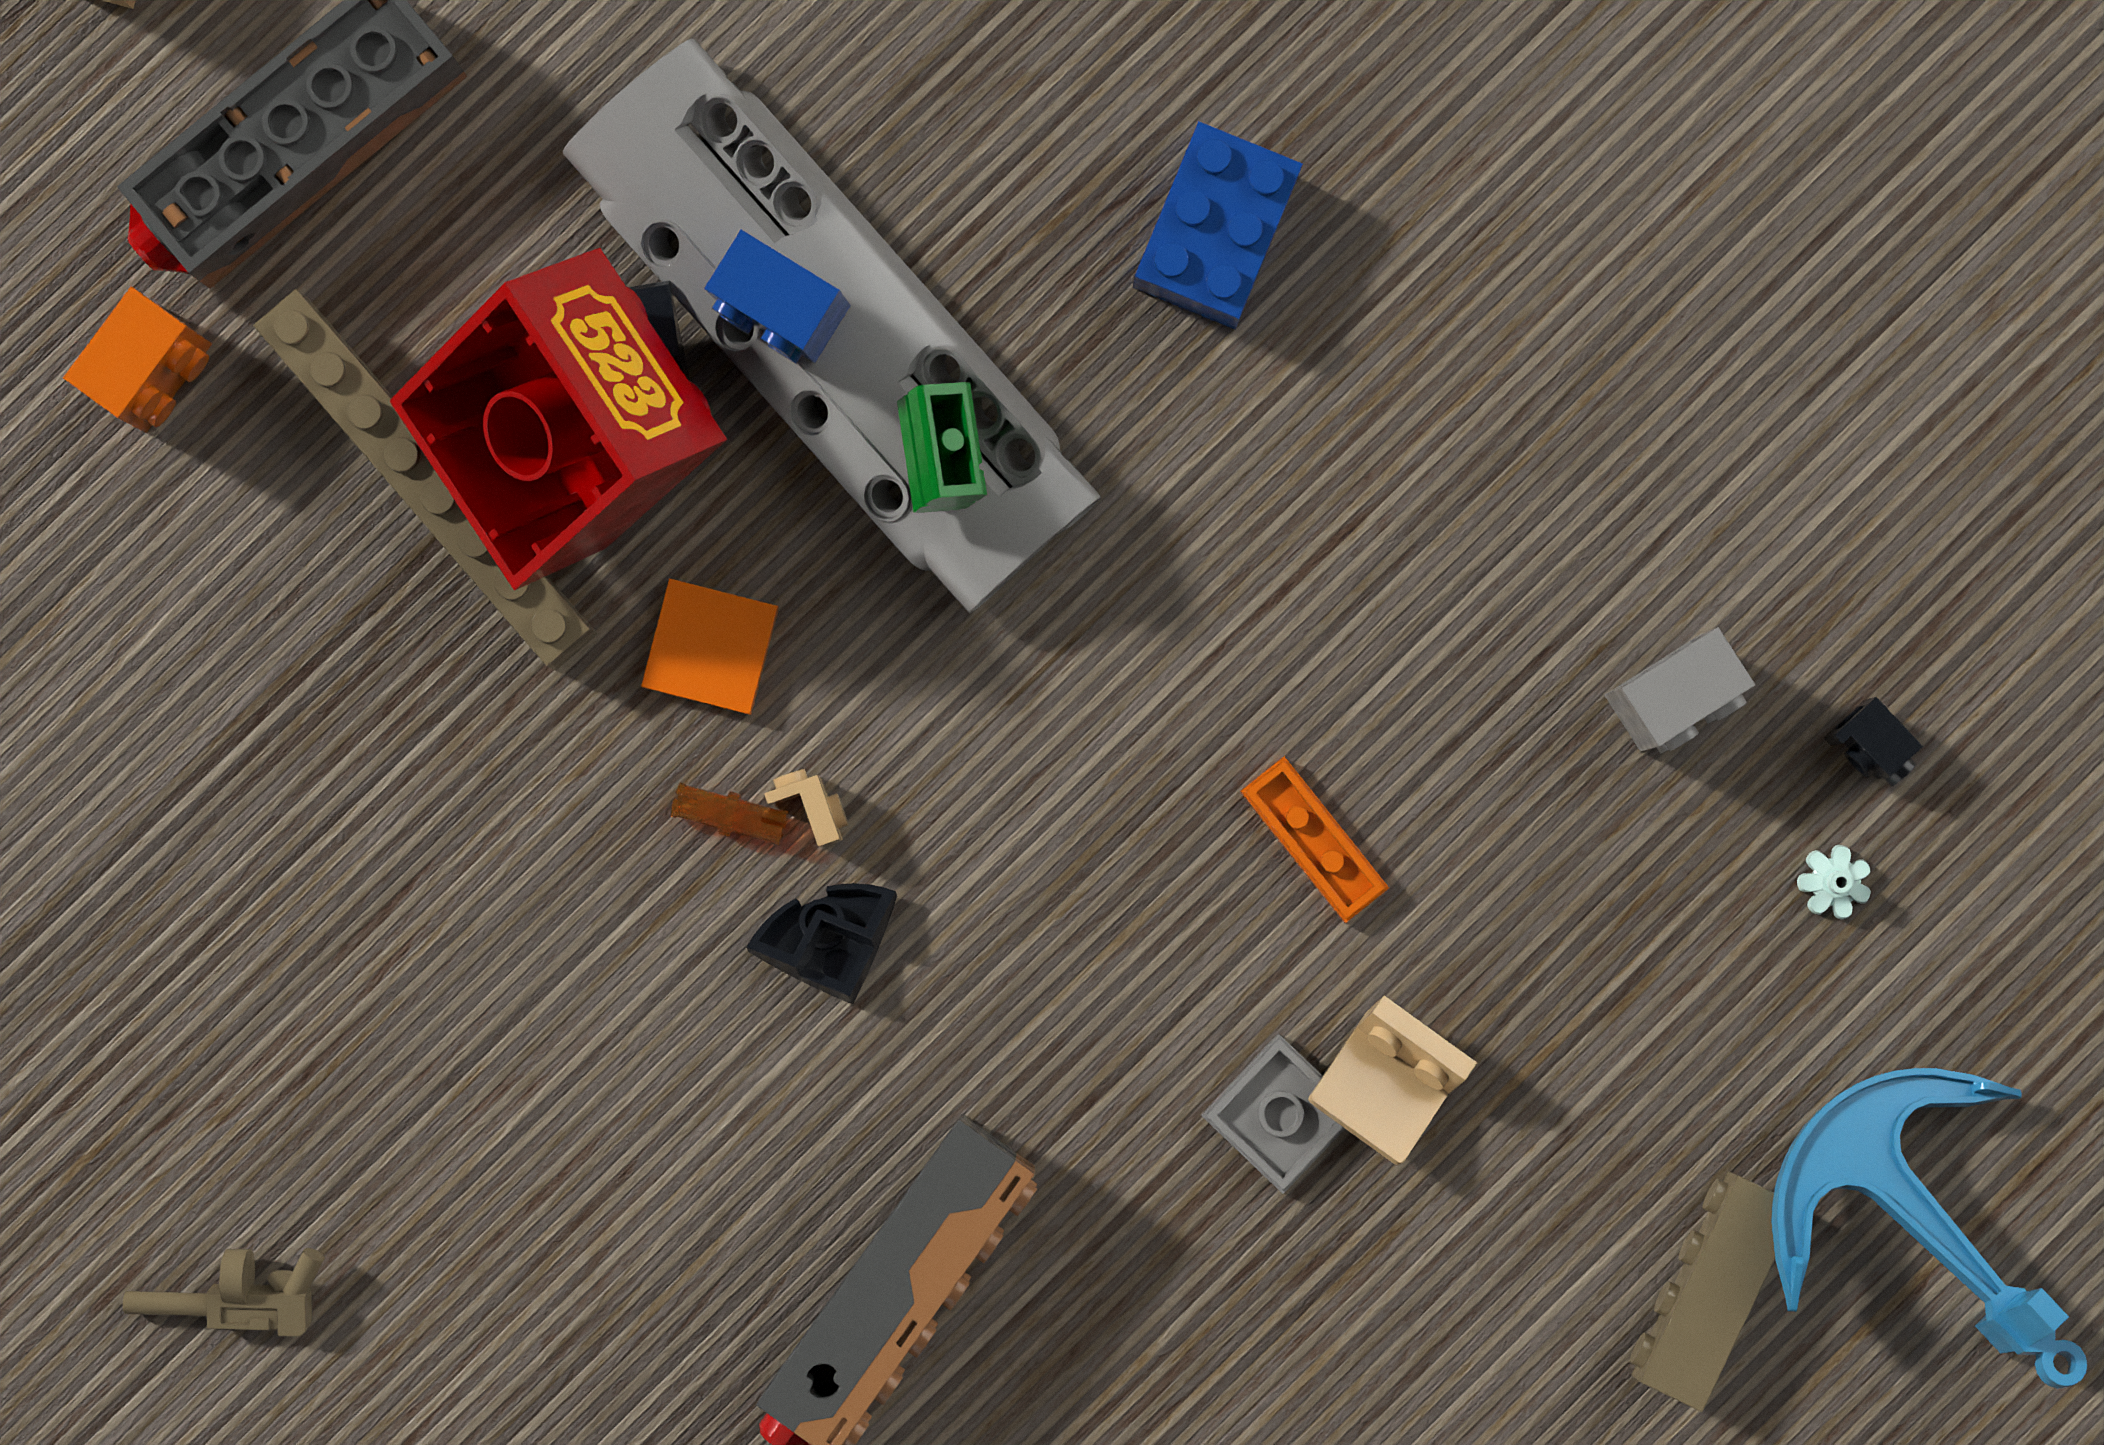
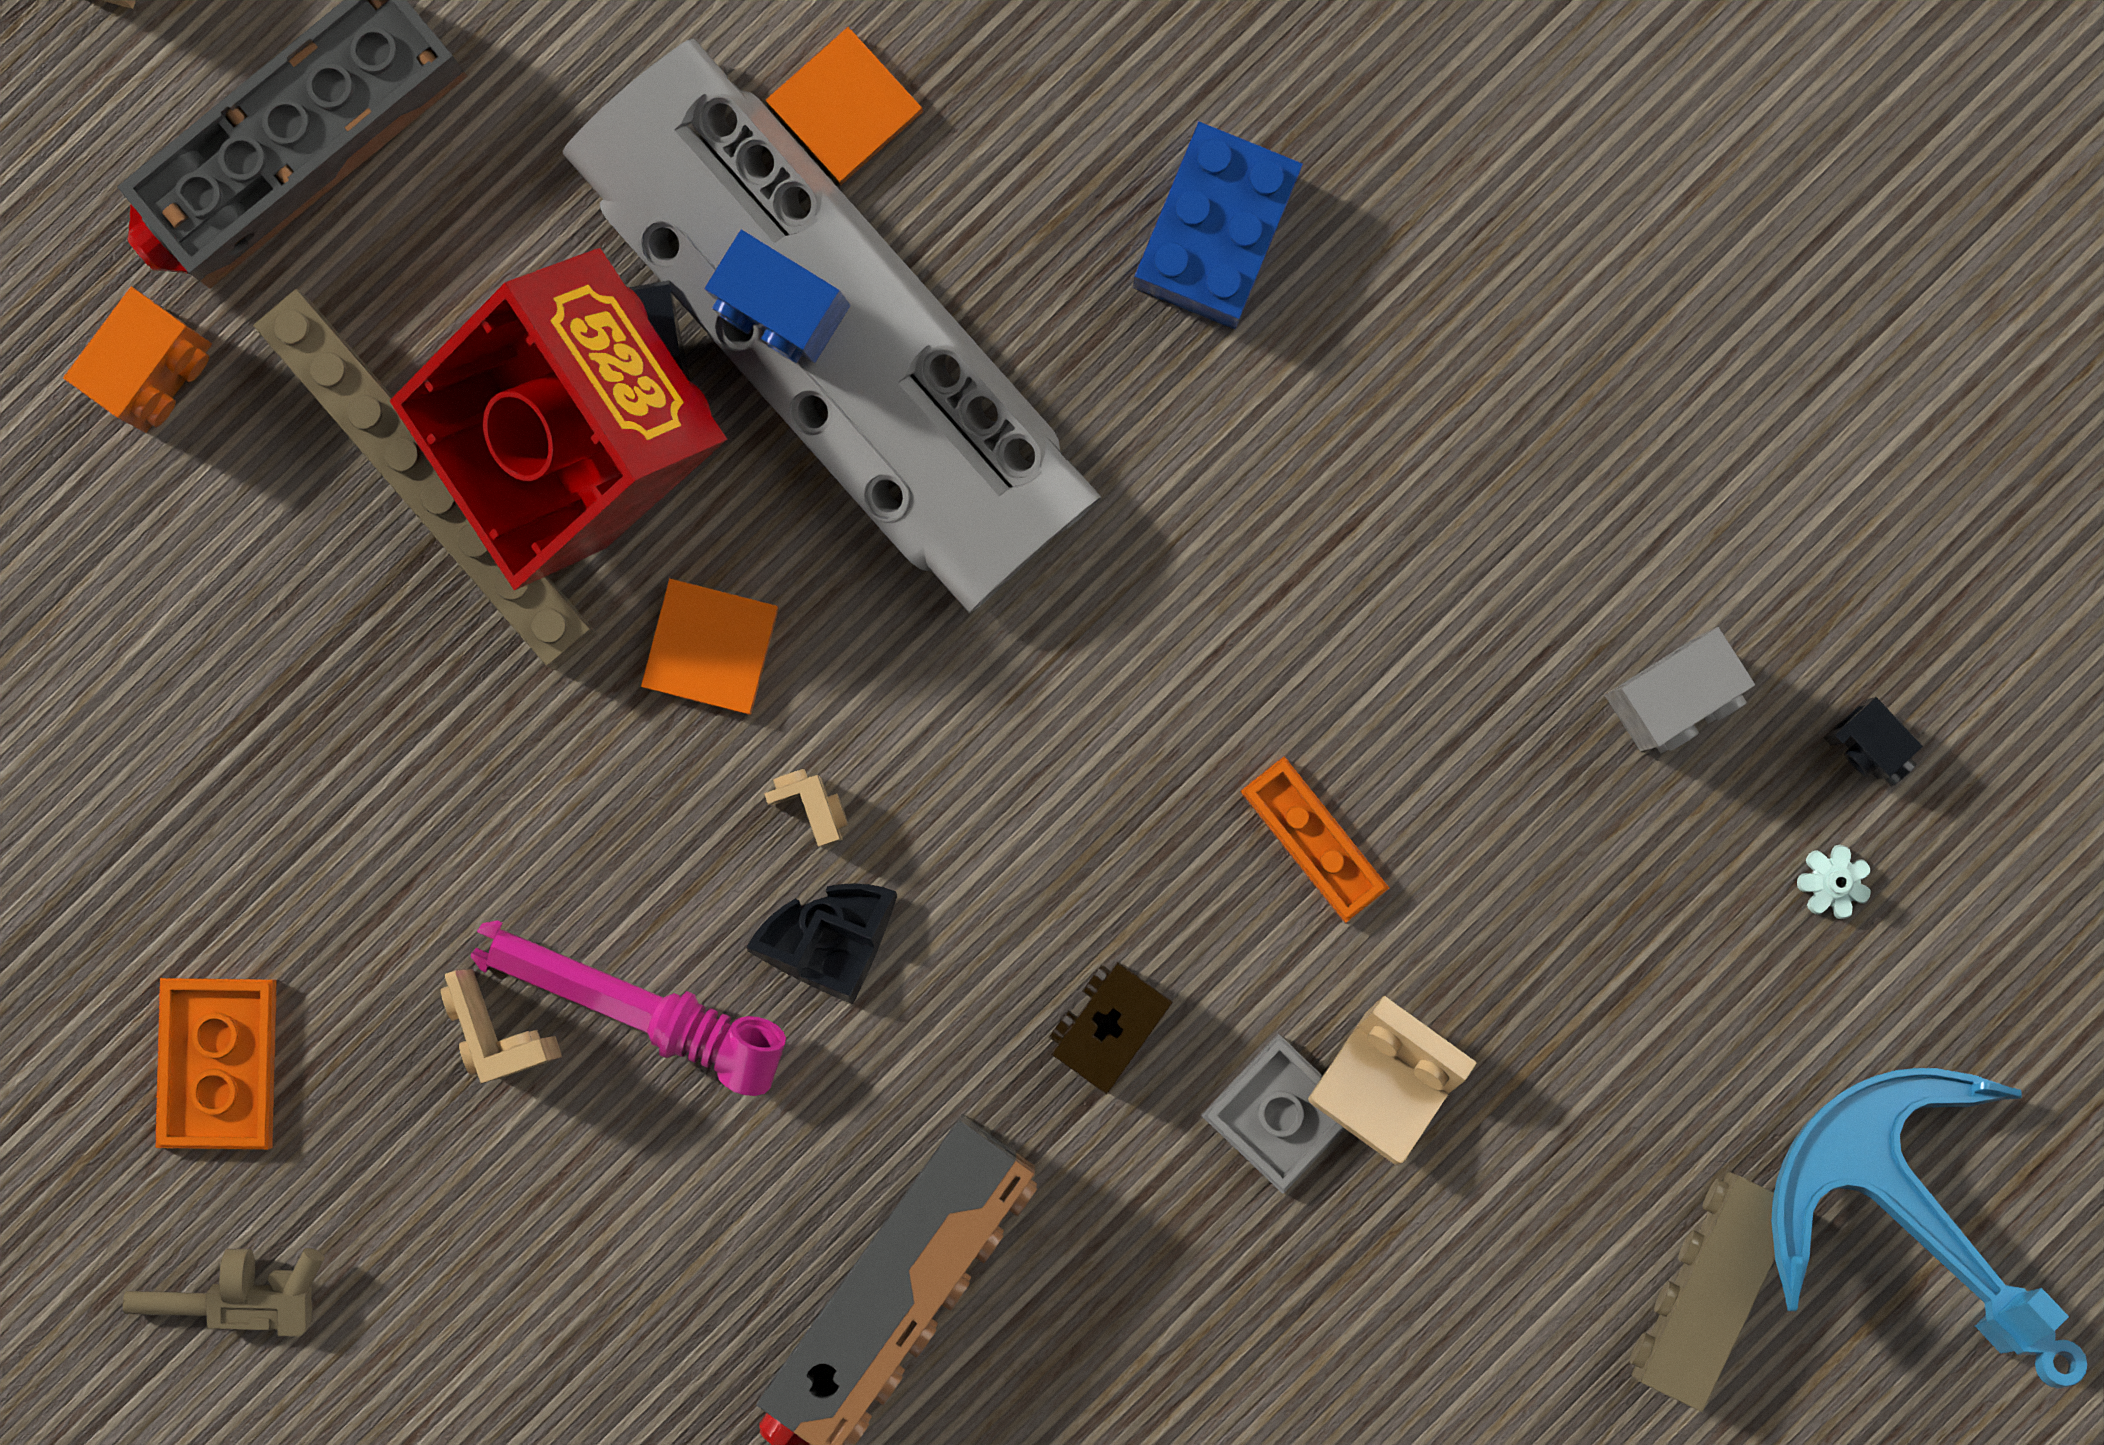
(216, 1063): none -> orange tile
(482, 1050): none -> tan bracket
(729, 814): clear orange pin -> none
(742, 1052): none -> dark pink piece
(844, 106): none -> orange tile
(941, 447): green brick -> none
(1105, 1059): none -> dark brown brick

